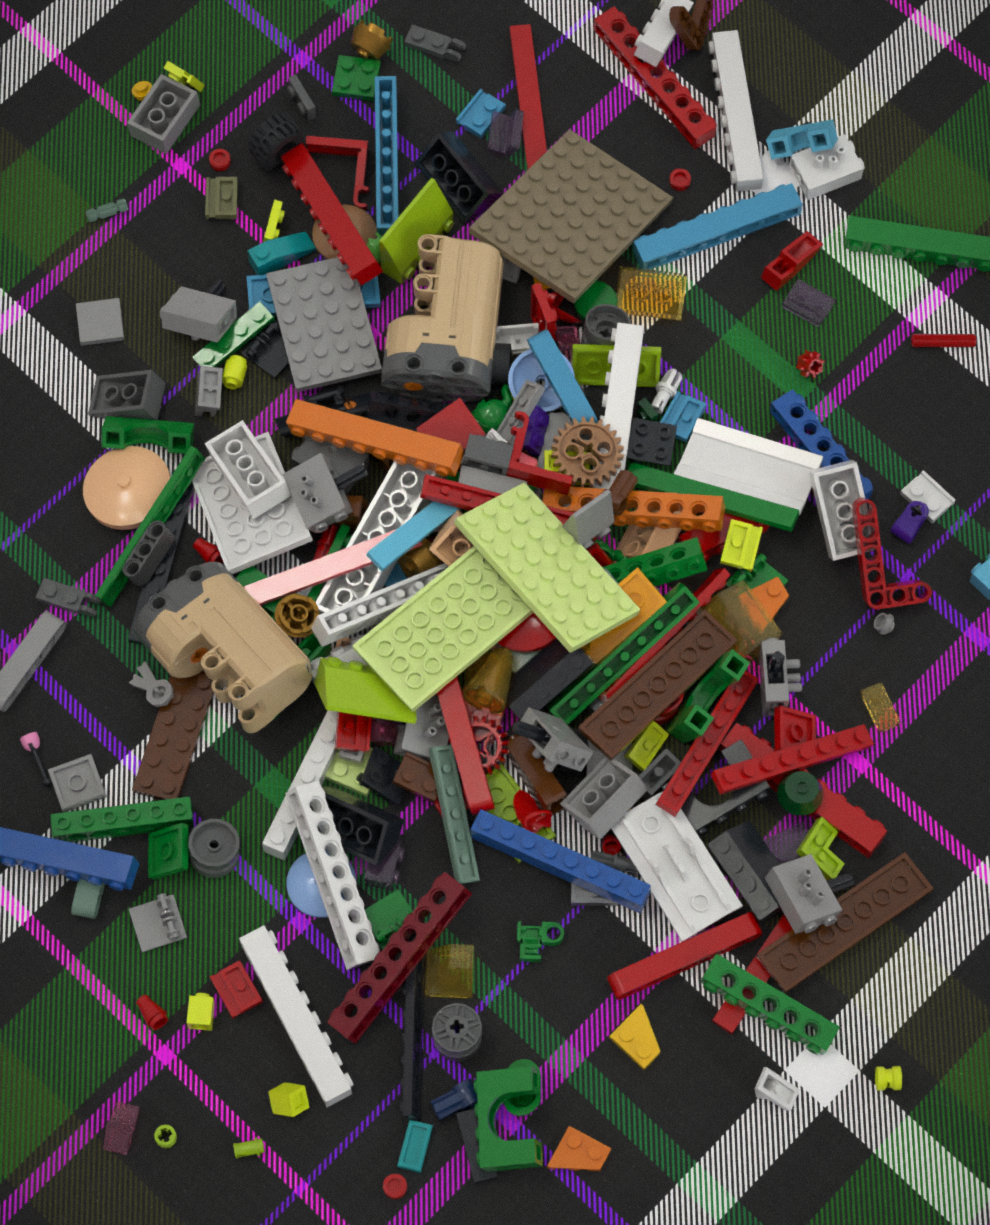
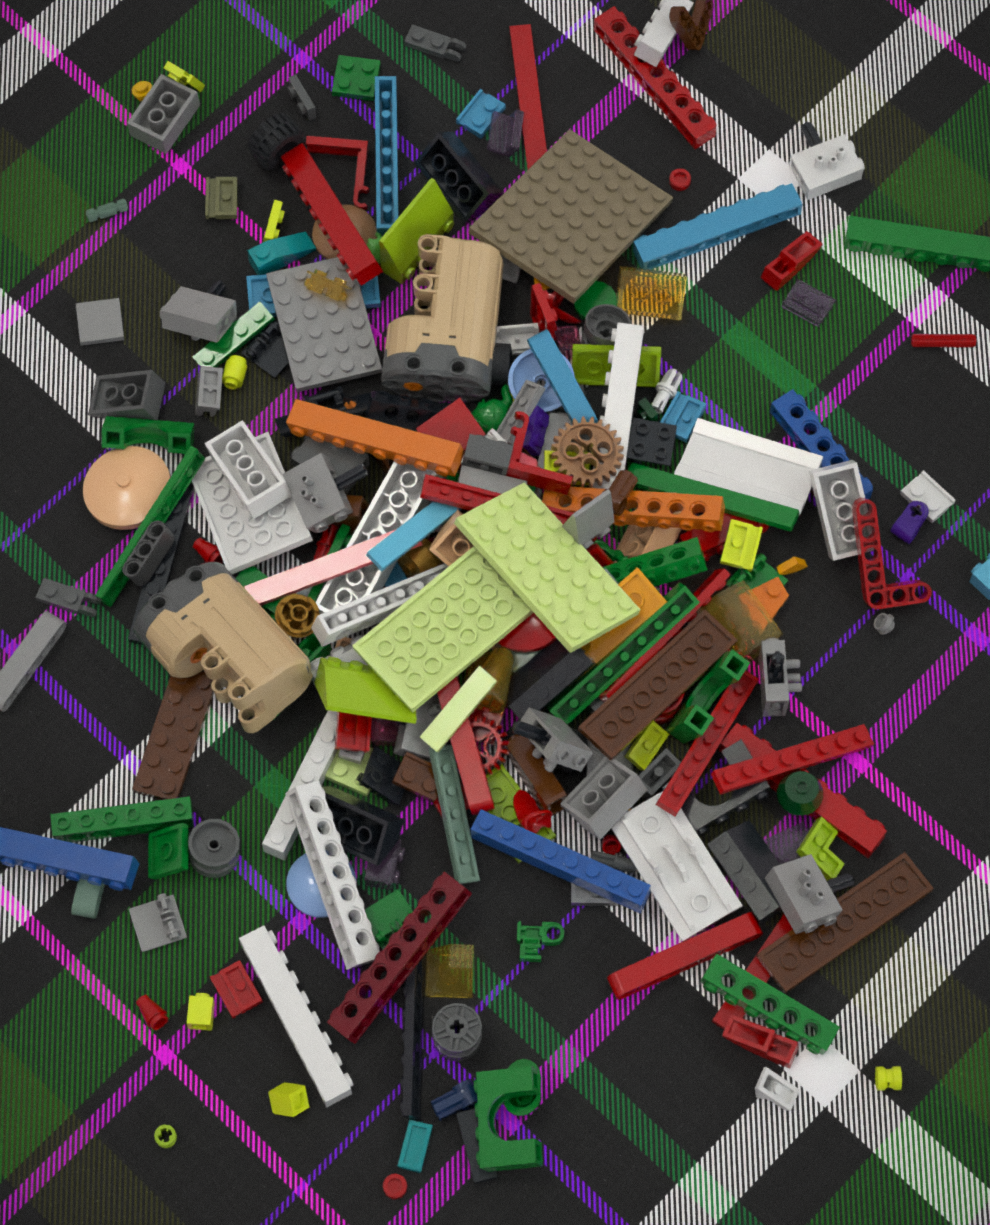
(31, 743): hinge -> none
(77, 783): light grey tile -> none
(120, 1127): clear pink slope -> none
(158, 691): light grey piece -> none
(219, 159): red tile -> none
(249, 1148): lime pin -> none
(318, 282): none -> clear yellow hinge
(370, 41): pearl gold cone -> none
(458, 709): none -> yellowish green tile
(579, 1152): orange wing -> none
(637, 1038): yellow wing -> none
(737, 111): white brick -> none
(761, 1041): none -> red slope
(789, 140): medium azure arch -> none
(792, 565): none -> light orange tile
(793, 727): red plate -> none
(810, 364): red gear -> none
(880, 707): clear yellow plate -> none

